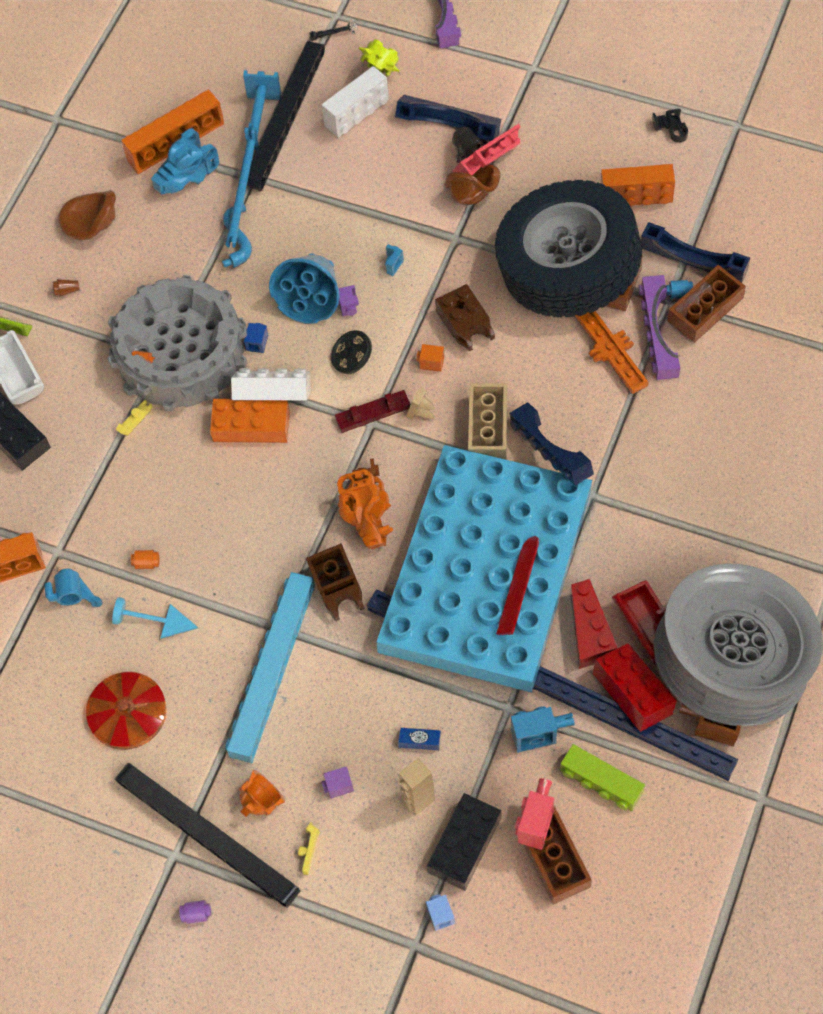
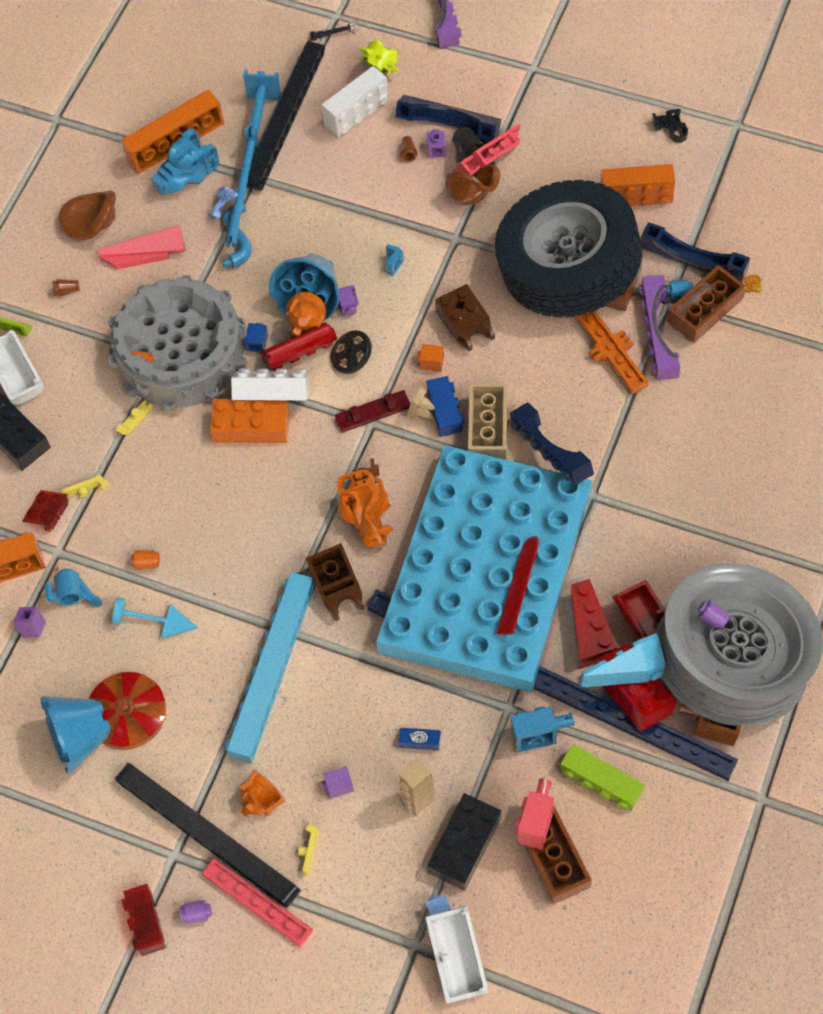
(29, 621): none -> medium lavender brick
(47, 509): none -> clear red hinge
(75, 727): none -> dark azure cone
(82, 487): none -> light yellow piece
(143, 920): none -> clear red brick
(144, 249): none -> coral wedge
(224, 194): none -> light blue piece
(257, 902): none -> coral tile
(293, 348): none -> red container
(305, 312): none -> orange helmet
(408, 149): none -> dark orange cone
(436, 140): none -> medium lavender brick
(446, 406): none -> blue brick
(457, 954): none -> white container
(636, 665): none -> medium azure wedge
(713, 614): none -> medium lavender brick
(753, 279): none -> clear yellow plate

